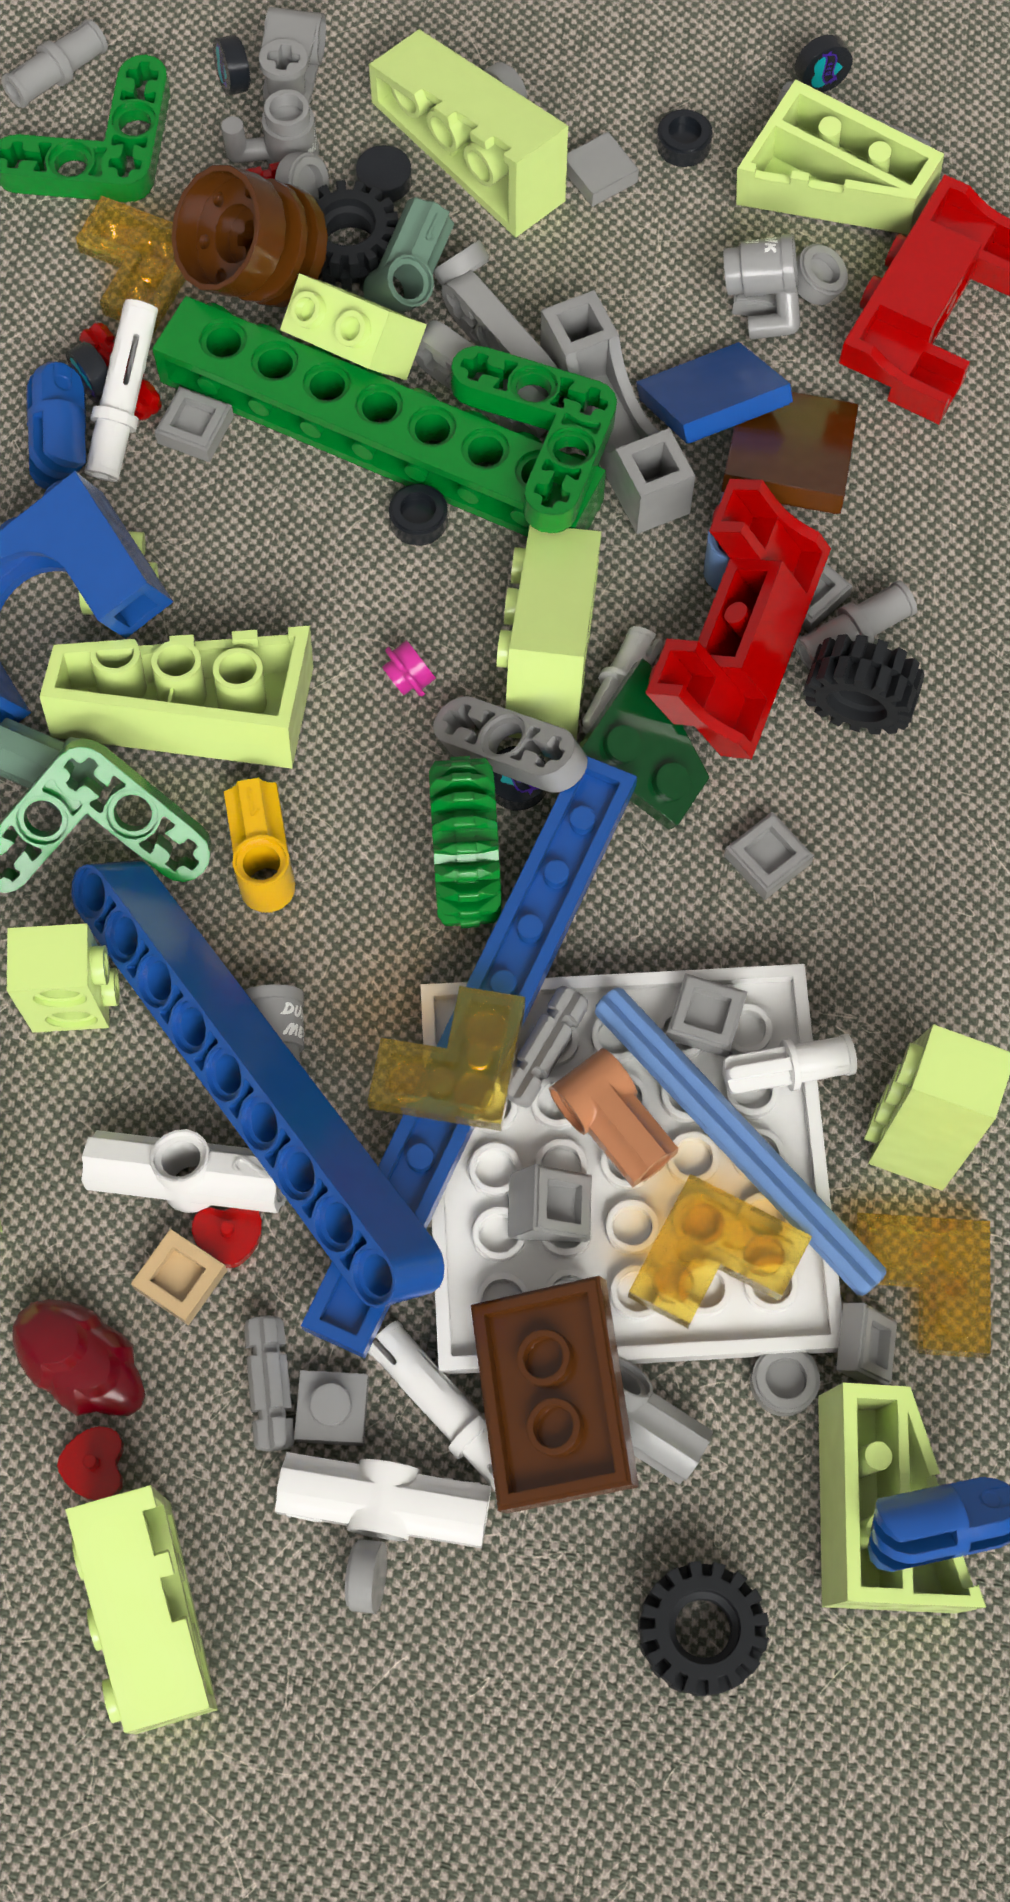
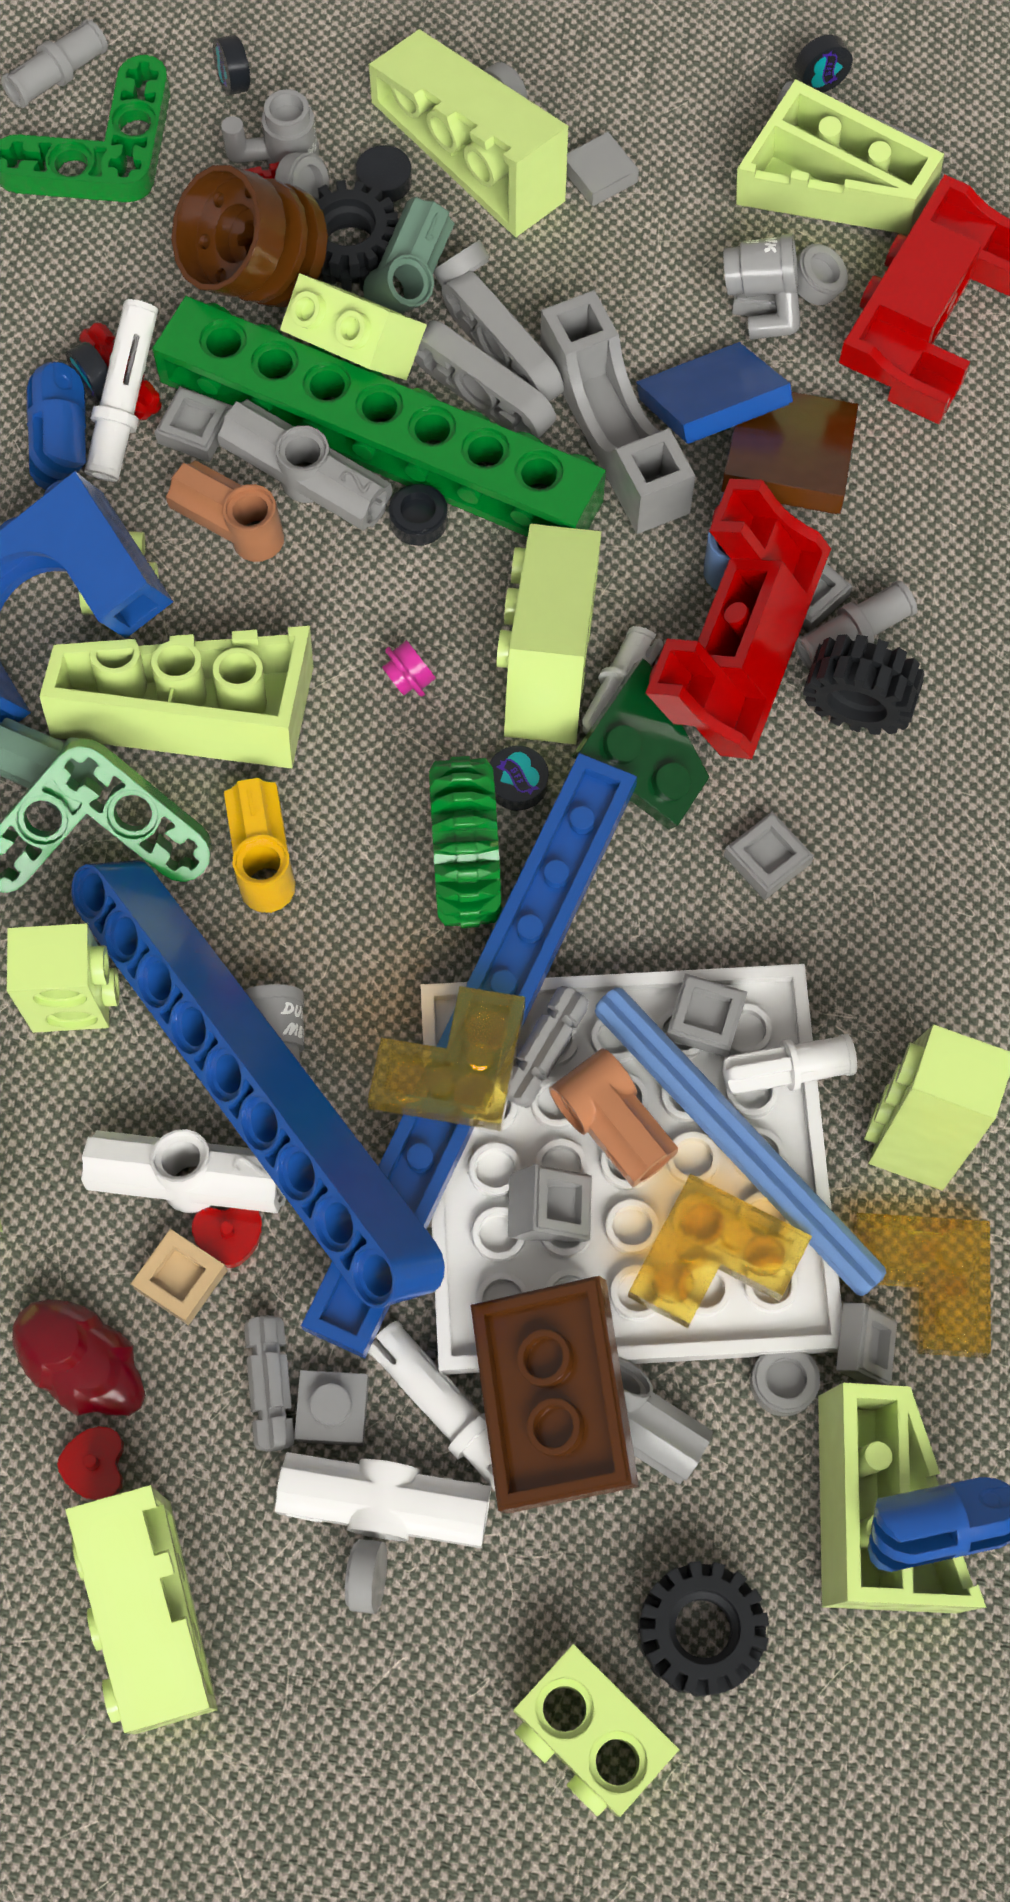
(141, 250): clear yellow plate -> none
(227, 509): none -> nougat piece
(292, 50): light grey piece -> none
(331, 479): none -> light grey piece
(524, 760): light grey beam -> none
(565, 425): green beam -> none
(606, 1718): none -> yellowish green brick
(684, 138): black tile -> none

